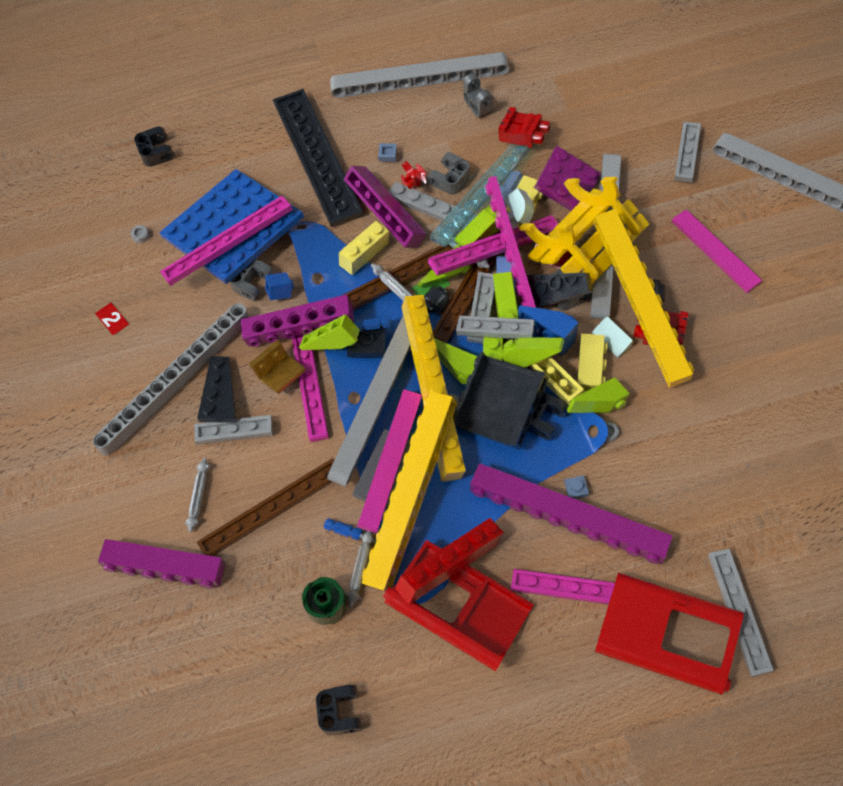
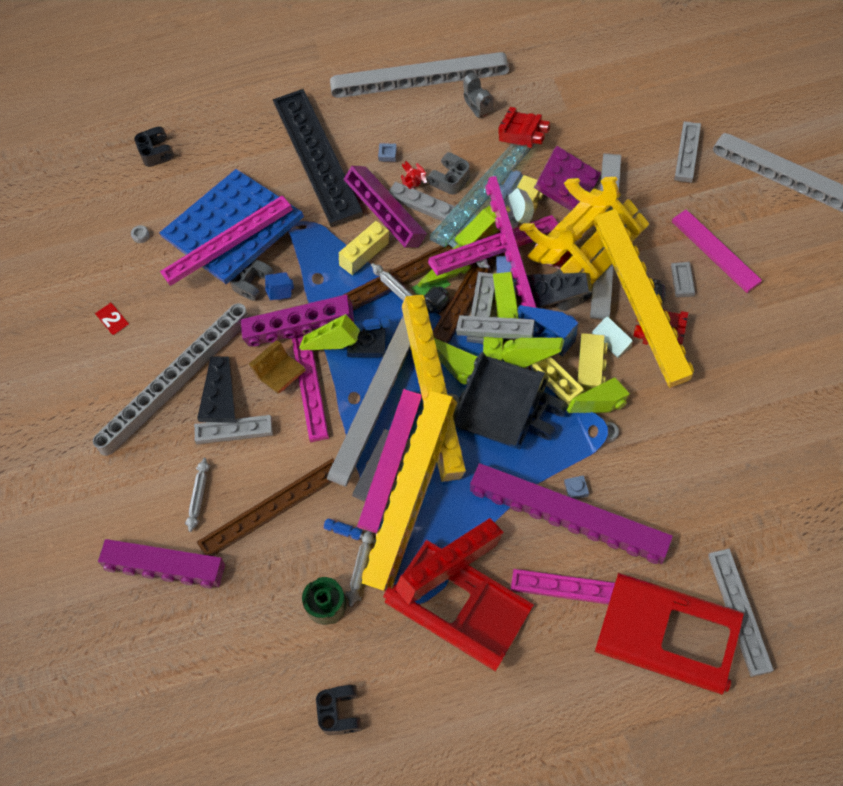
(682, 279): none -> light grey tile

